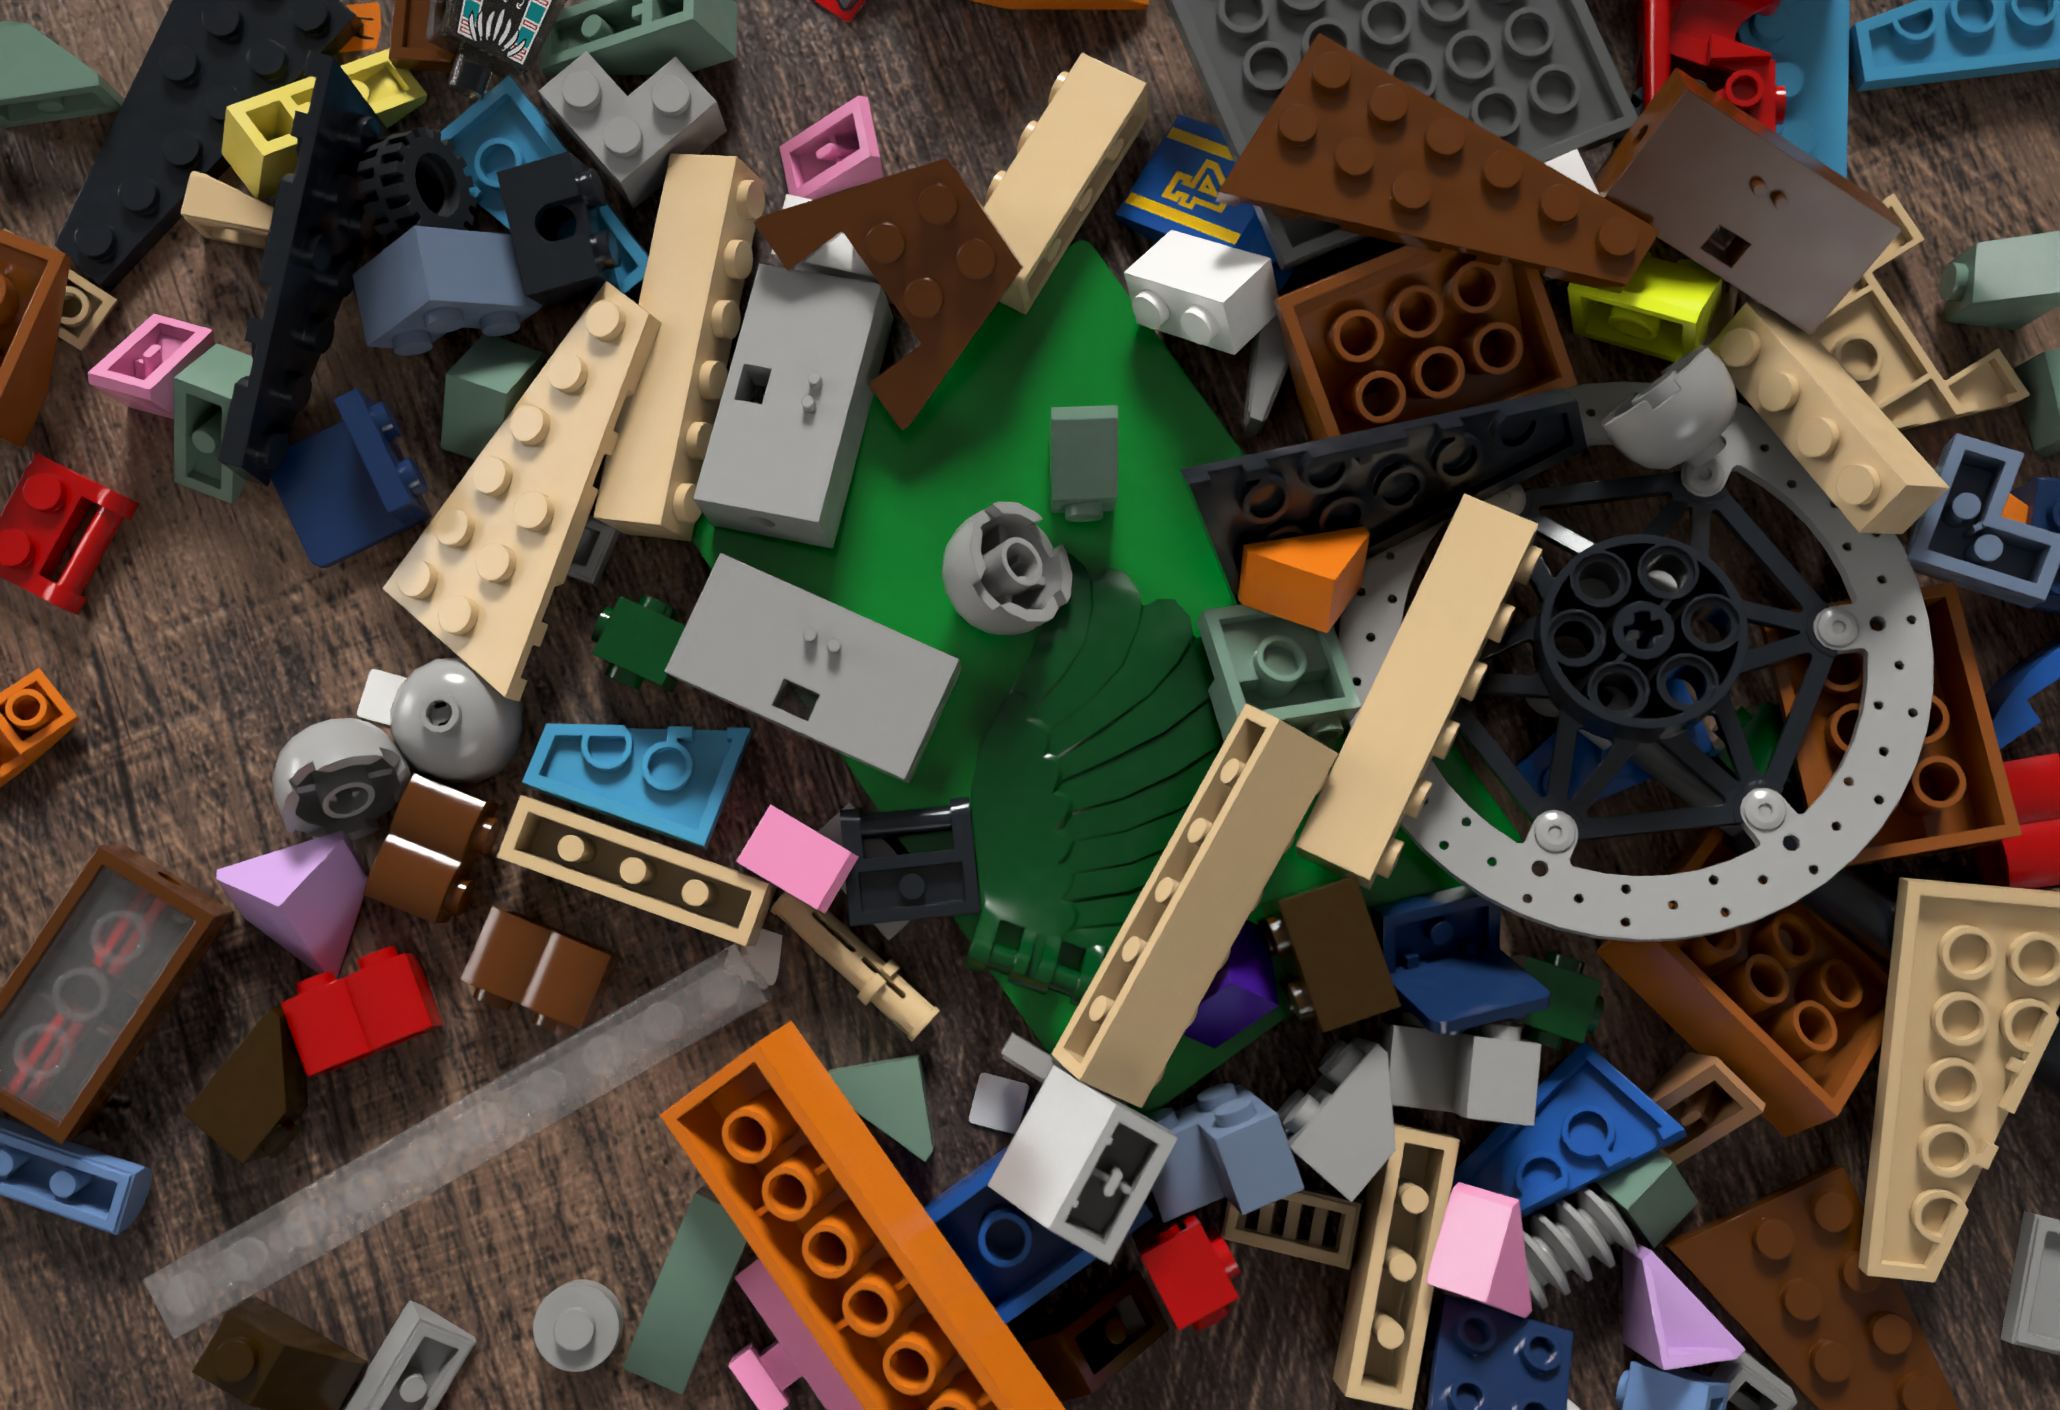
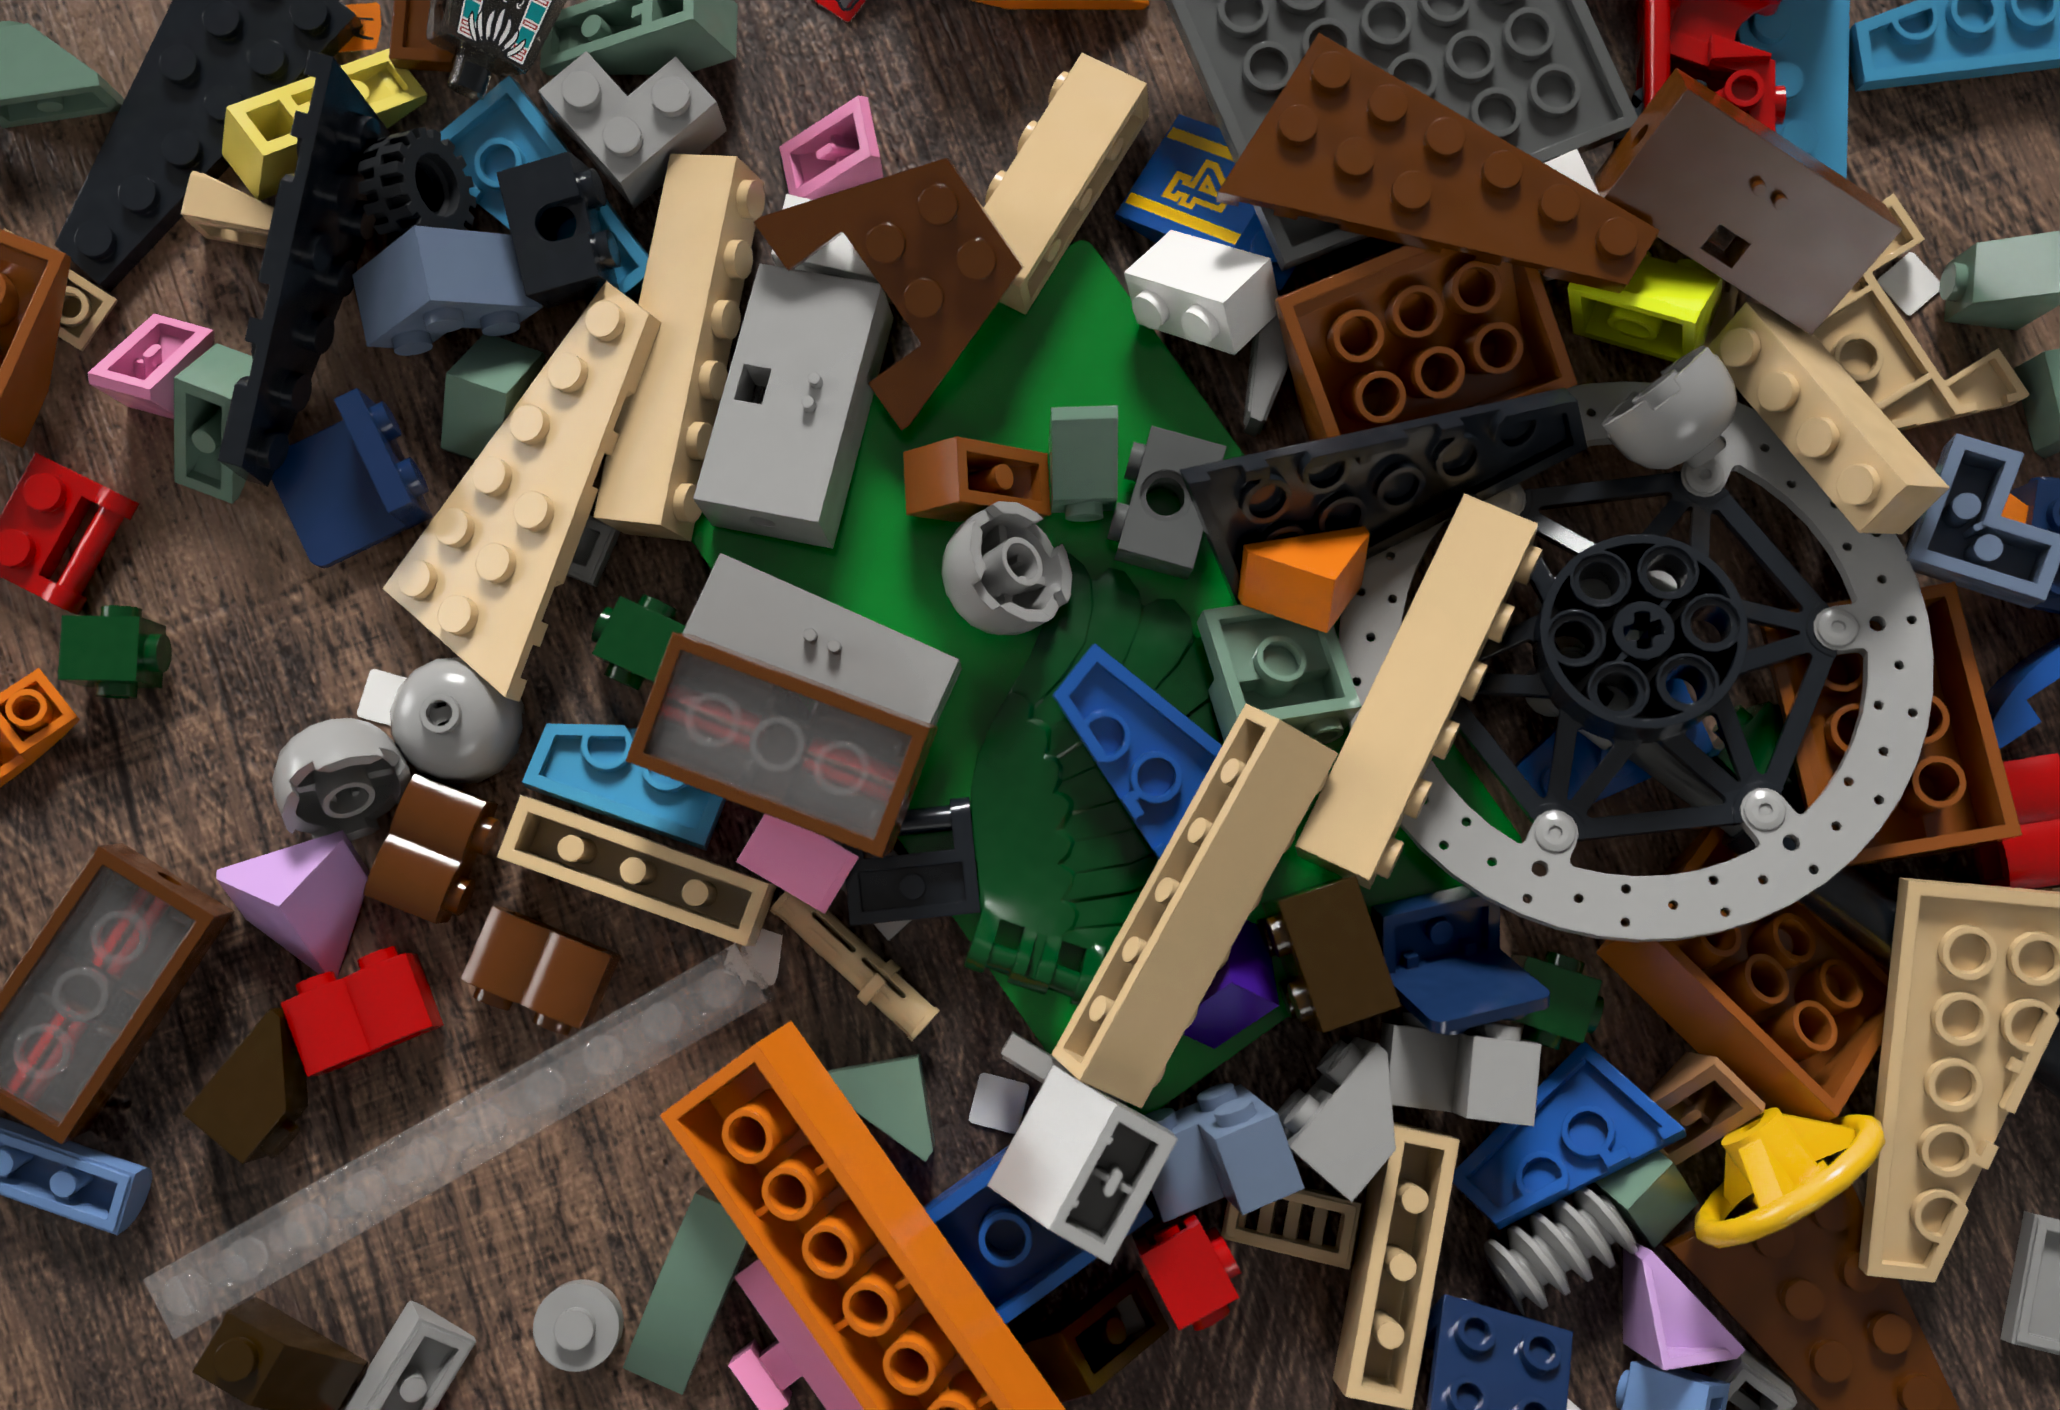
(114, 652): none -> dark green brick
(781, 744): none -> clear brick
(968, 475): none -> dark orange slope
(1138, 742): none -> blue wing
(1155, 540): none -> dark grey brick
(1482, 1251): bright pink slope -> none
(1785, 1169): none -> yellow piece
(1909, 283): none -> white sticker

